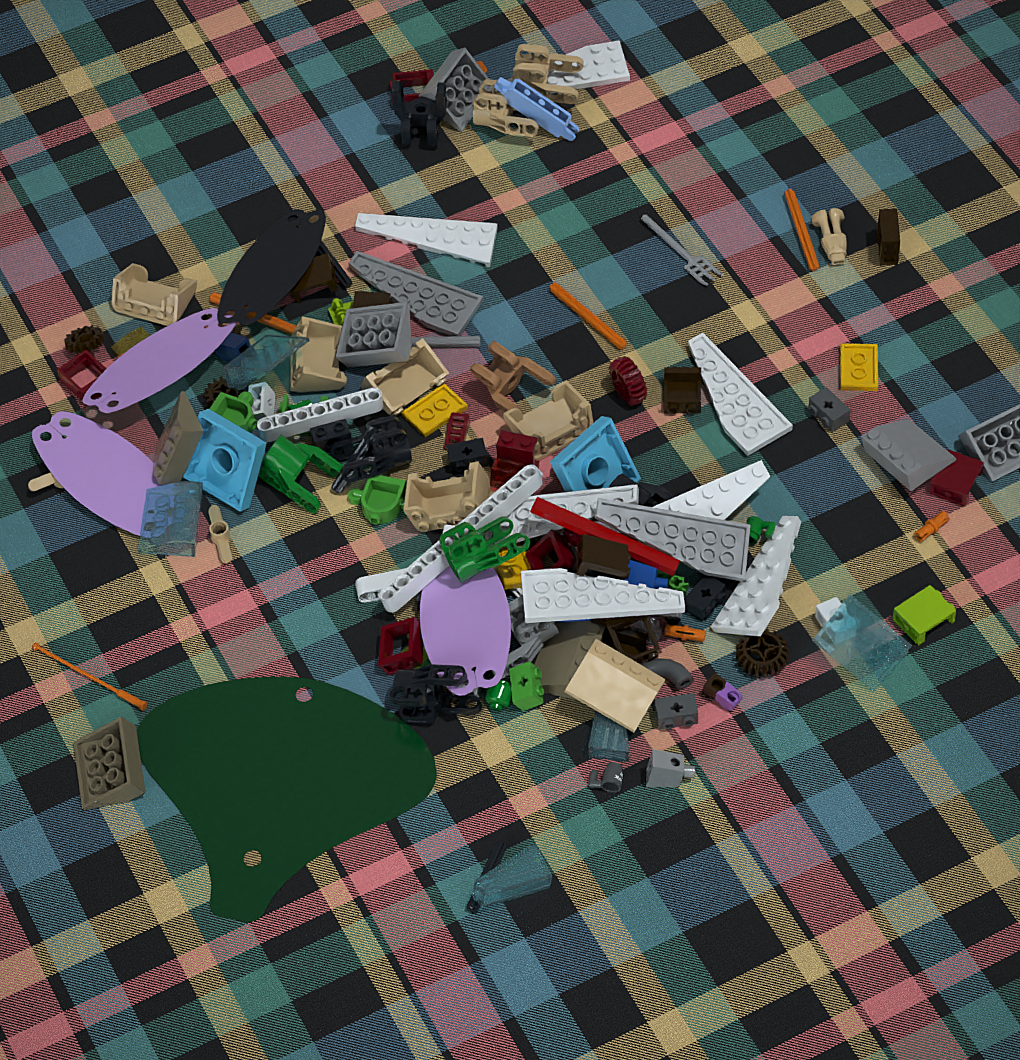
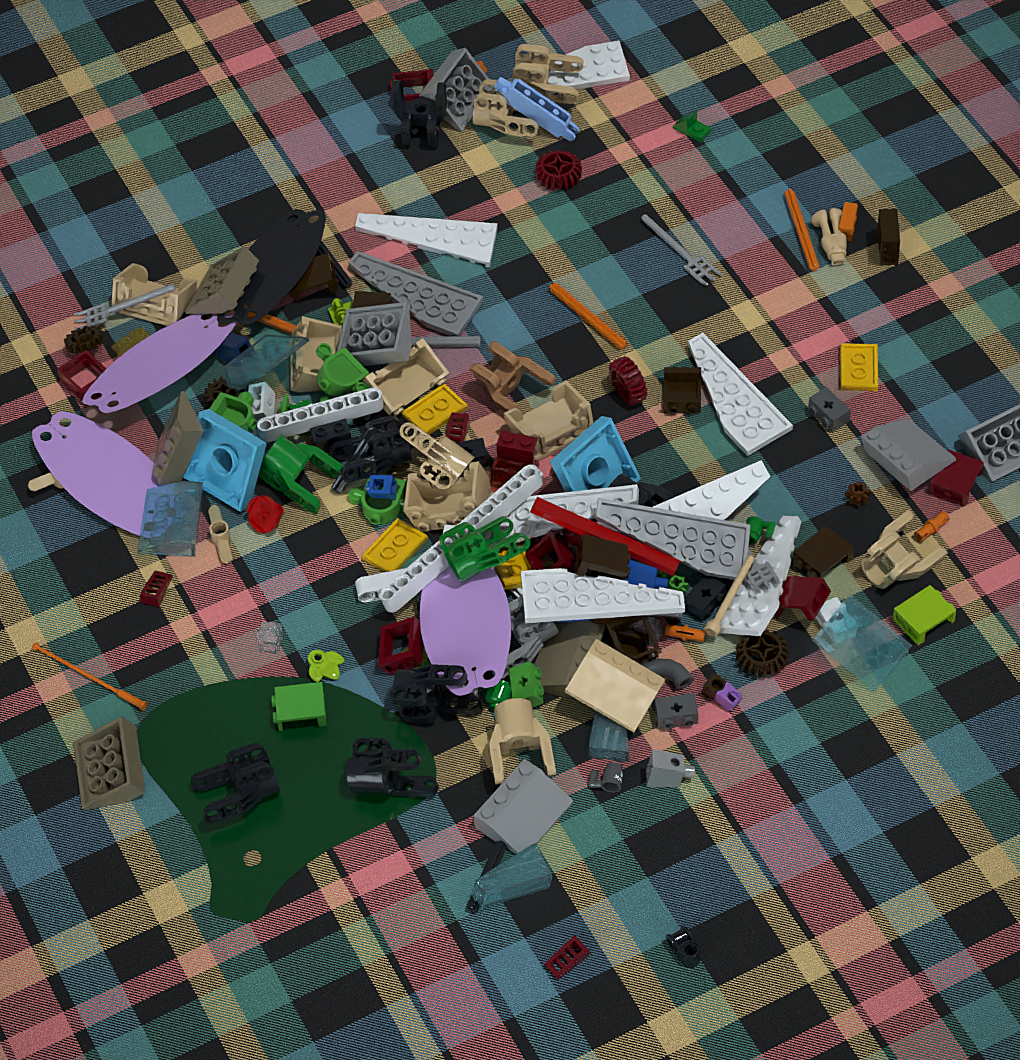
(118, 307): none -> light grey piece
(151, 599): none -> dark red slope
(223, 283): none -> dark tan slope
(251, 776): none -> black piece
(264, 514): none -> red tile
(269, 637): none -> clear brick
(299, 703): none -> bright green panel
(325, 667): none -> lime plate
(340, 372): none -> bright green piece
(376, 773): none -> black piece
(388, 483): none -> blue brick
(394, 546): none -> yellow tile
(441, 456): none -> tan piece
(516, 729): none -> tan piece
(522, 808): none -> light grey slope
(568, 174): none -> dark red gear
(568, 947): none -> dark red slope
(683, 944): none -> black piece
(691, 127): none -> green slope
(713, 626): none -> tan piece
(757, 568): none -> light grey piece
(803, 594): none -> dark red panel
(822, 553): none -> dark brown panel
(848, 220): none -> orange slope
(858, 493): none -> reddish brown gear
(891, 561): none -> tan piece

